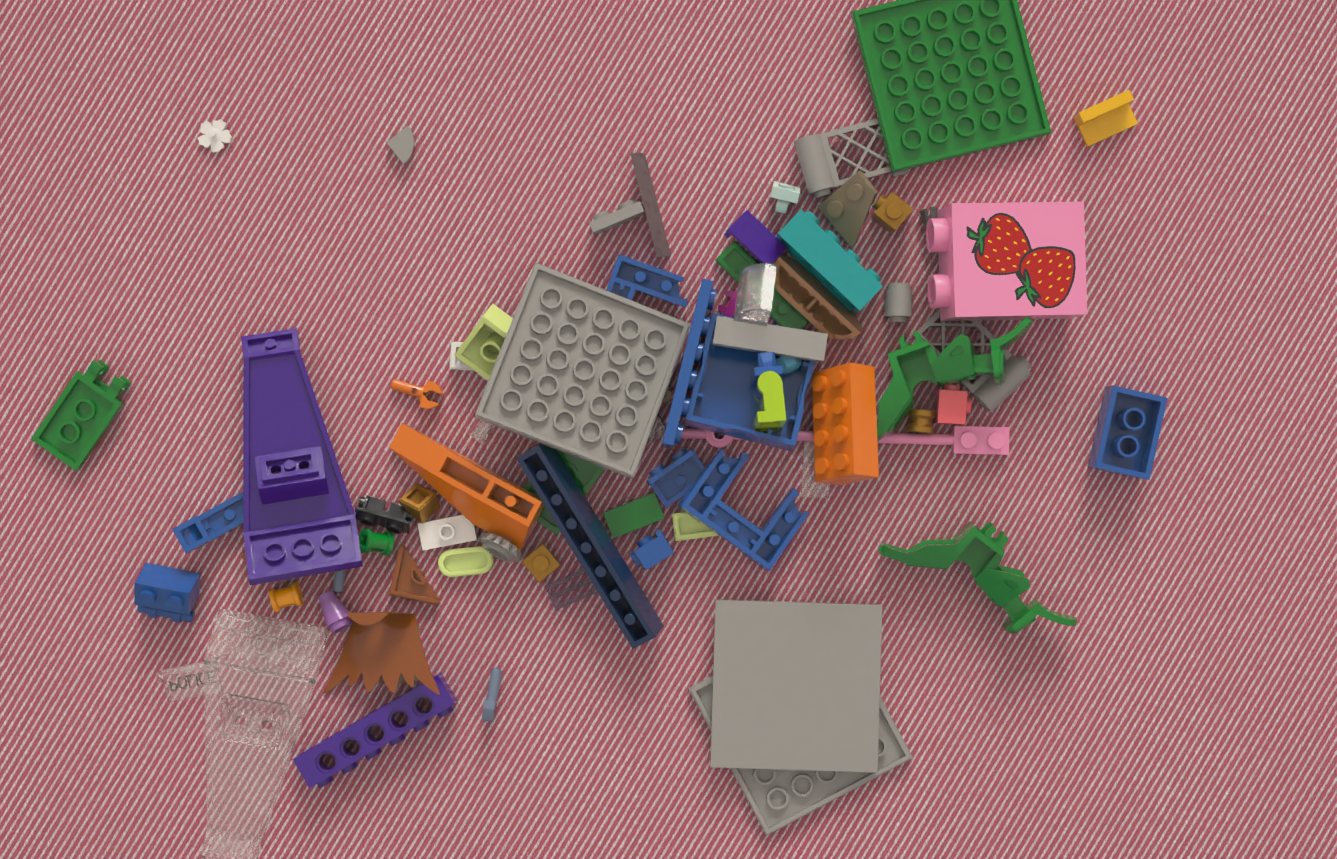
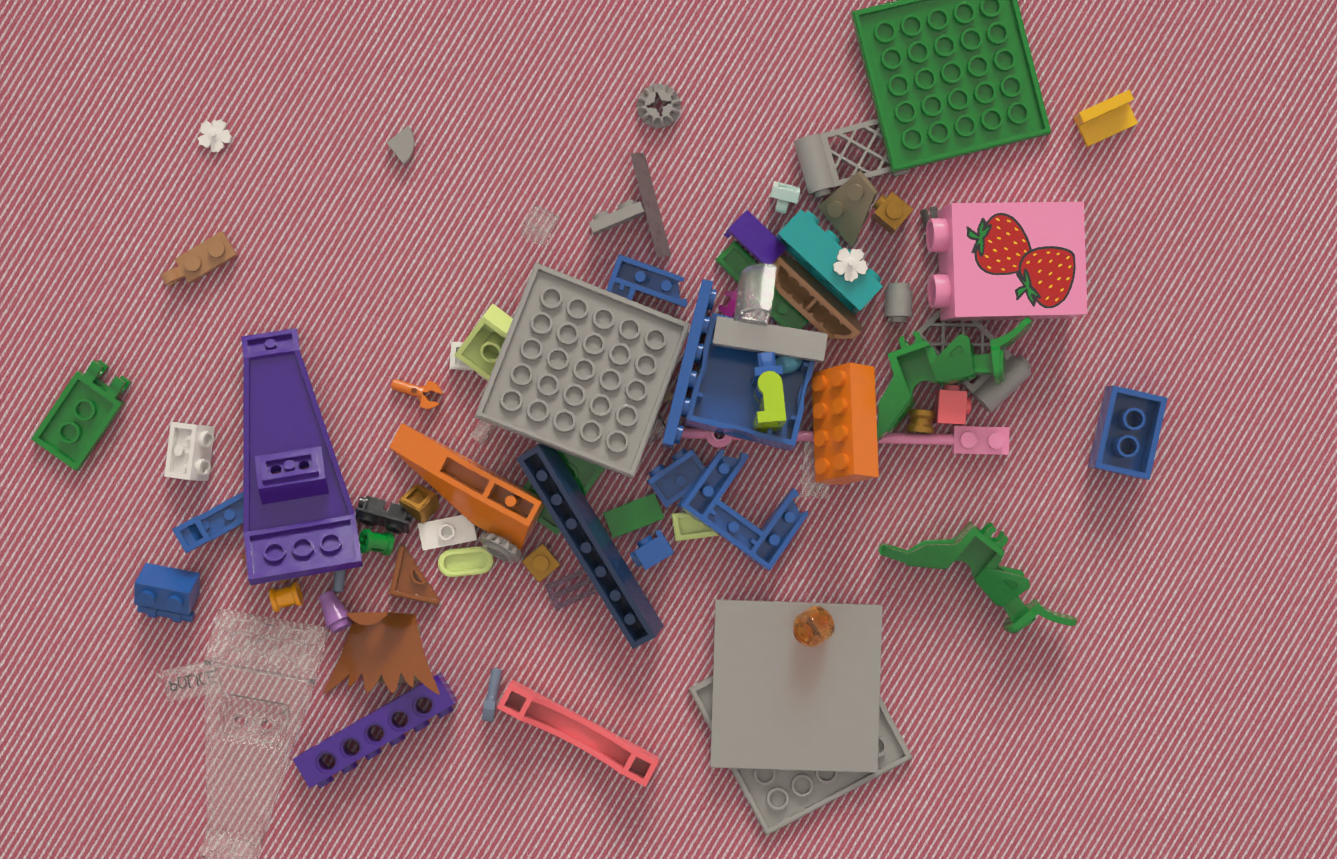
(189, 451): none -> white bracket
(201, 260): none -> medium nougat plate
(539, 225): none -> clear slope
(564, 723): none -> coral arch
(650, 115): none -> light grey gear
(813, 626): none -> clear orange head
(850, 264): none -> white plant

